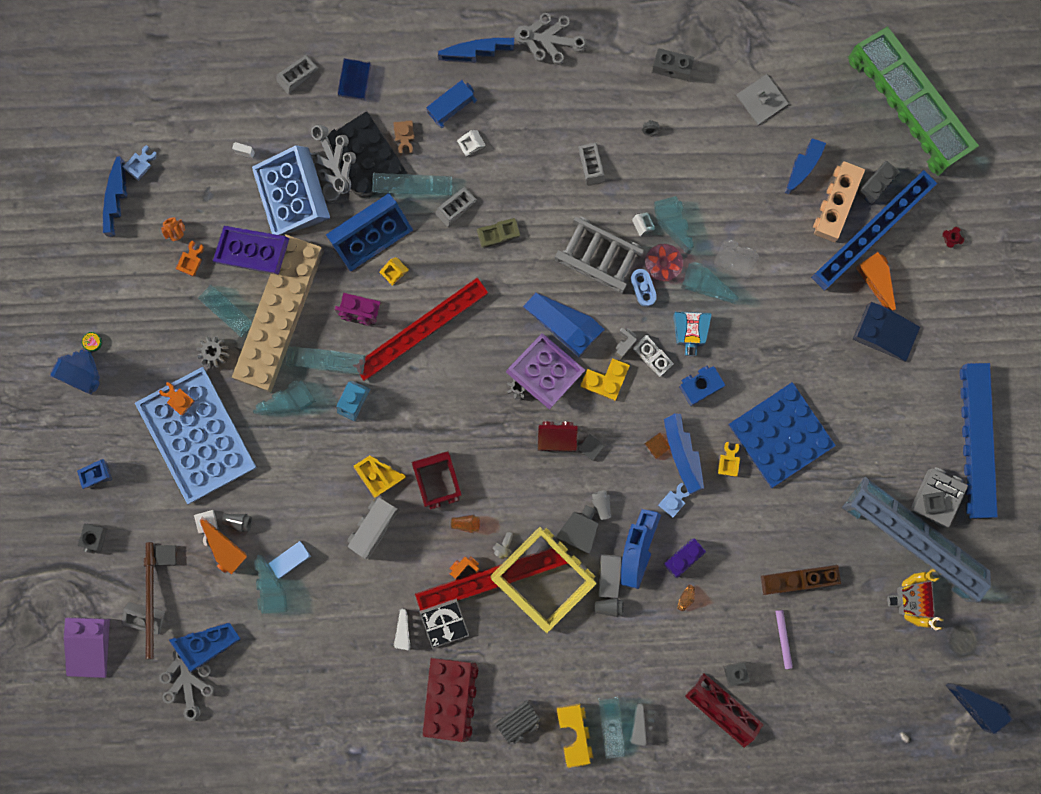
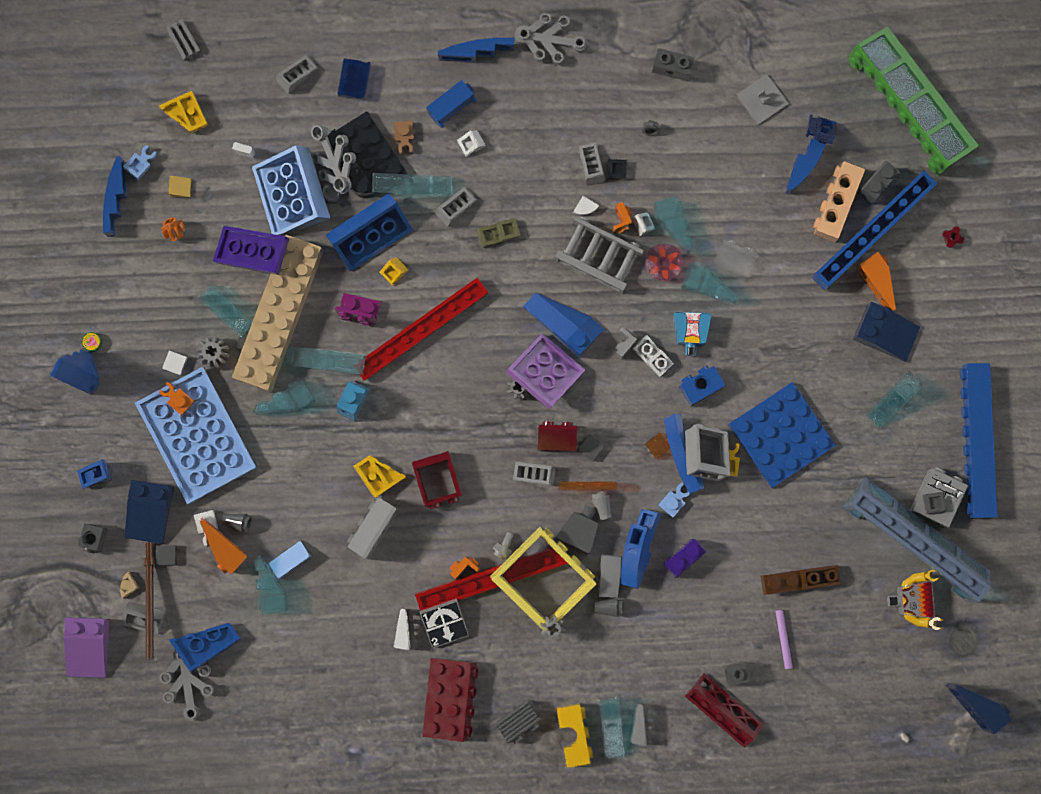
(128, 585): none -> tan tile
(148, 511): none -> dark blue slope
(175, 26): none -> light grey tile
(175, 363): none -> white tile
(179, 187): none -> yellow slope
(186, 112): none -> yellow wing
(189, 261): orange plate -> none
(466, 523): clear orange cone -> none
(550, 475): none -> light grey slope
(555, 632): none -> light grey gear
(585, 207): none -> white tile
(587, 485): none -> clear orange tile
(607, 385): yellow plate -> none
(616, 169): none -> black tile
(624, 215): none -> orange bracket
(643, 288): light blue plate -> none
(686, 598): clear orange tile -> none
(720, 467): none -> light grey window
(821, 129): none -> clear blue plate
(895, 399): none -> clear light blue slope

